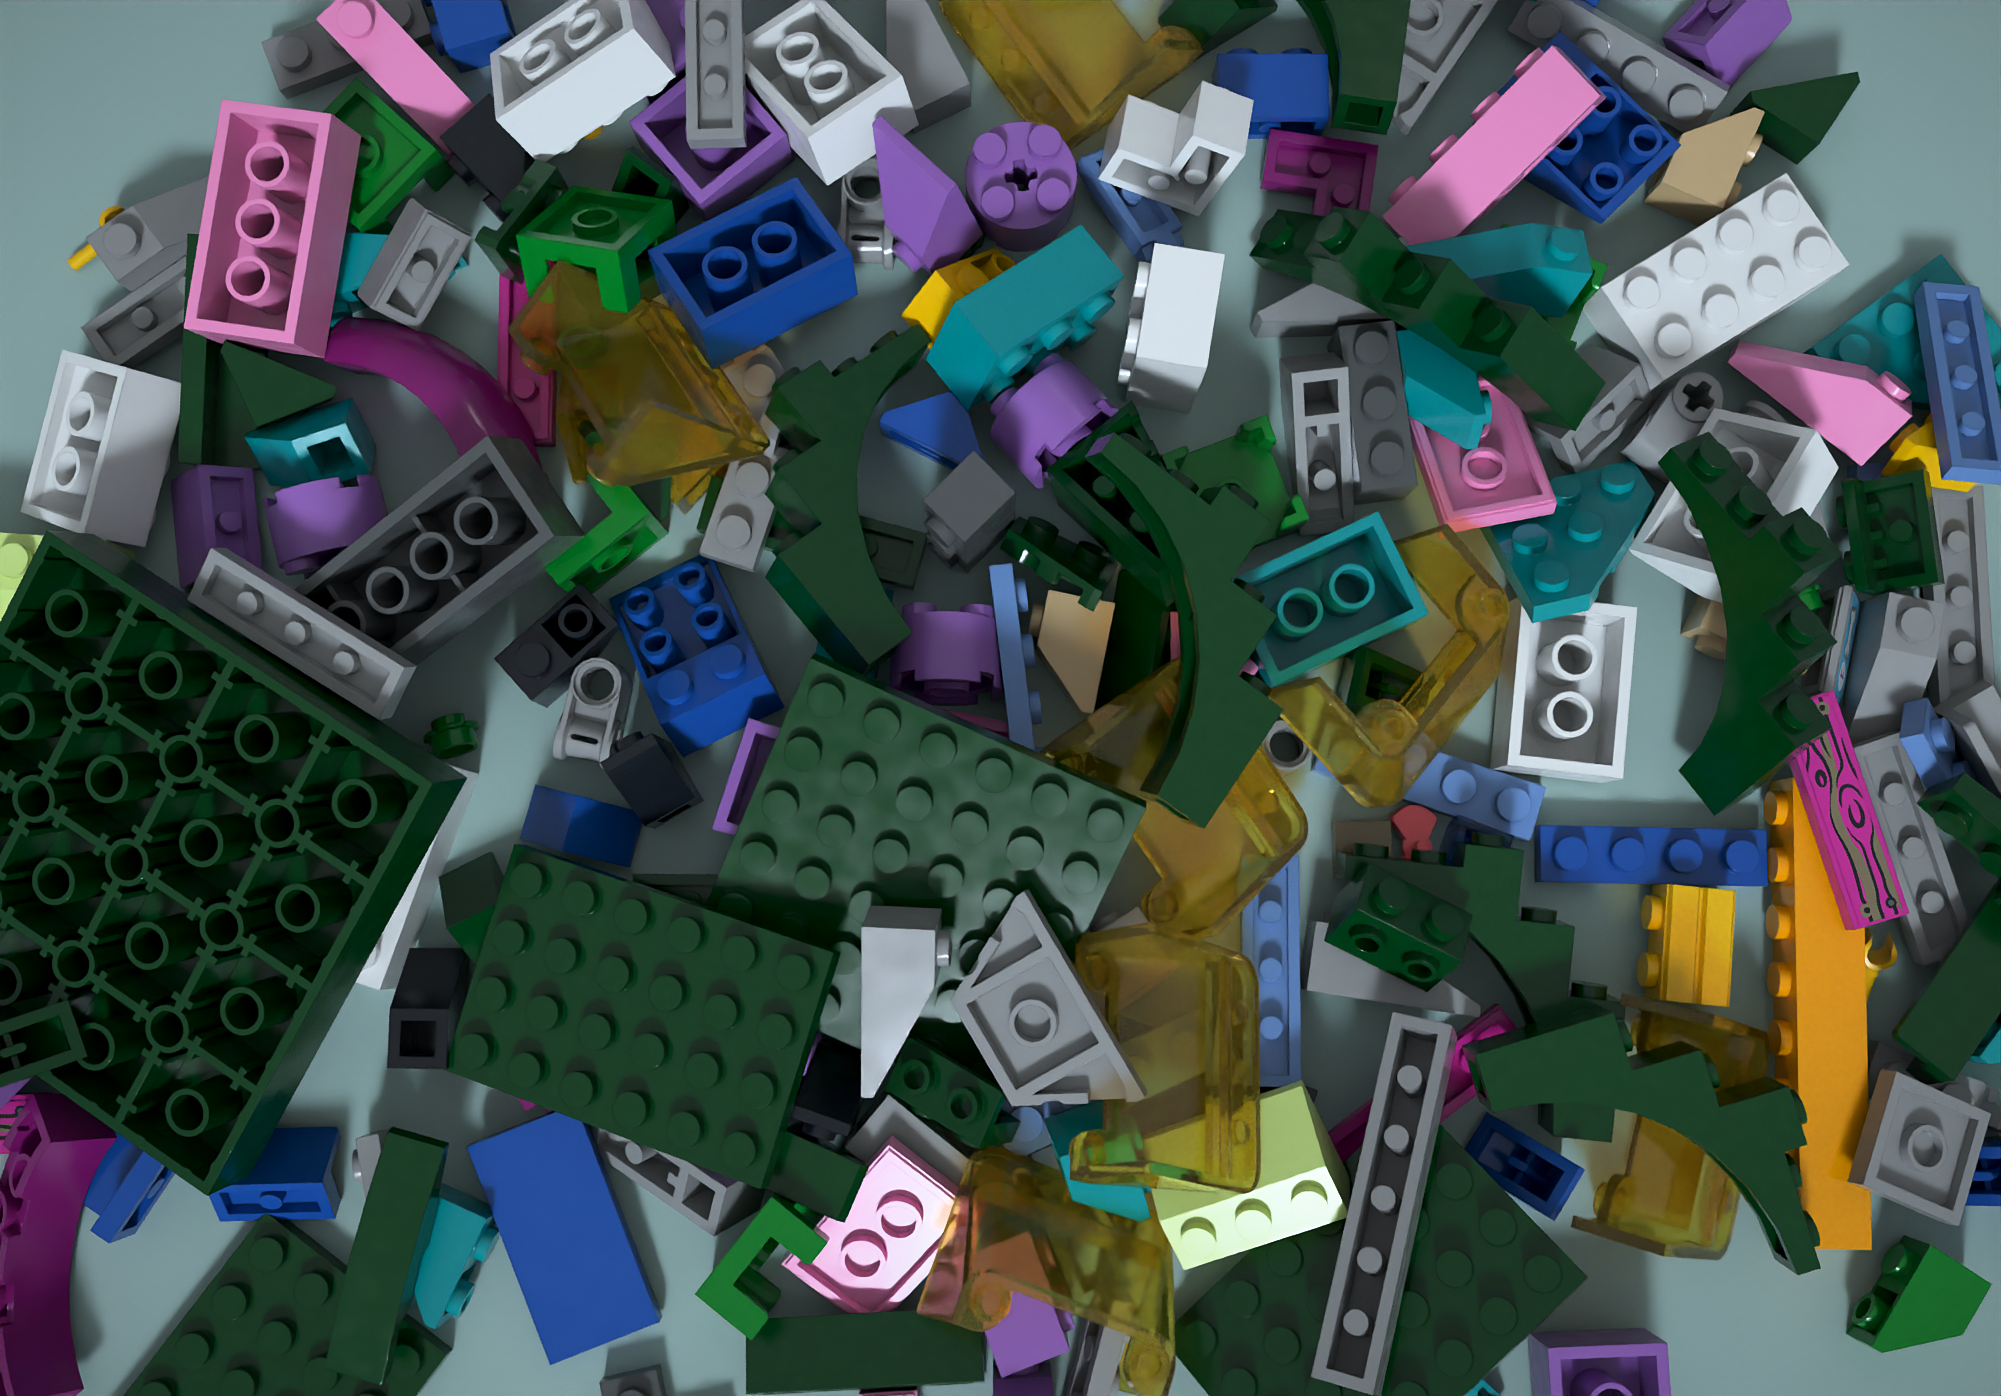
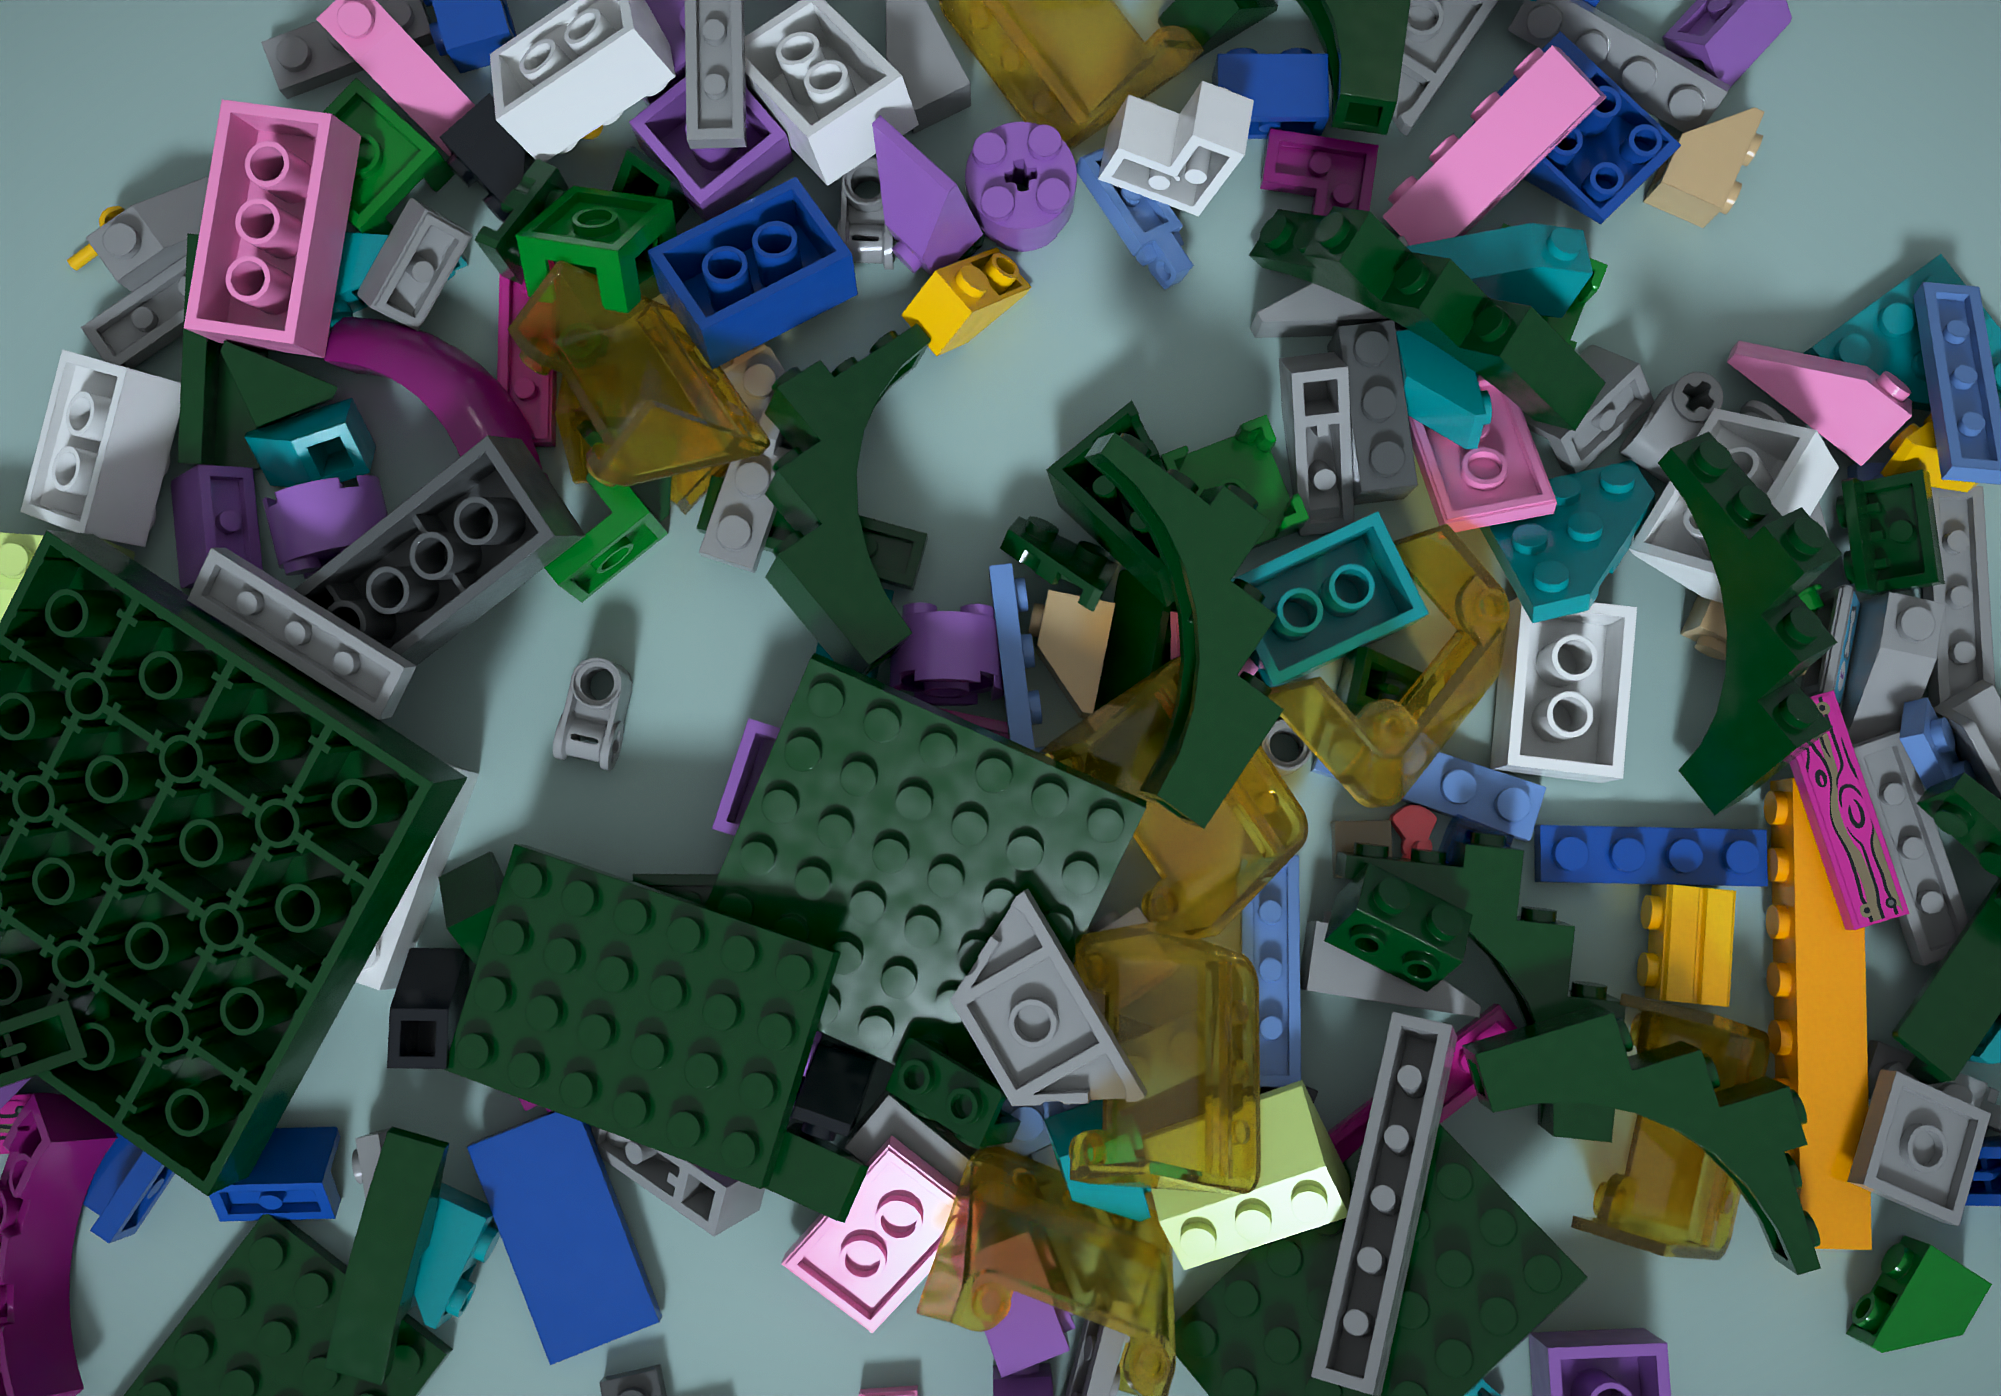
(452, 736): green plate -> none
(556, 644): black slope -> none
(581, 826): blue slope -> none
(651, 778): black slope -> none
(695, 654): blue slope -> none
(737, 1287): green panel -> none
(861, 1353): dark green panel -> none
(898, 974): light grey slope -> none
(933, 428): blue slope -> none
(968, 513): dark grey brick -> none
(1024, 317): teal brick -> none
(1047, 416): medium lavender brick -> none
(1170, 327): white brick -> none
(1524, 1166): blue slope -> none
(1716, 282): white brick -> none
(1799, 112): dark green slope -> none
(1877, 959): yellow hand -> none

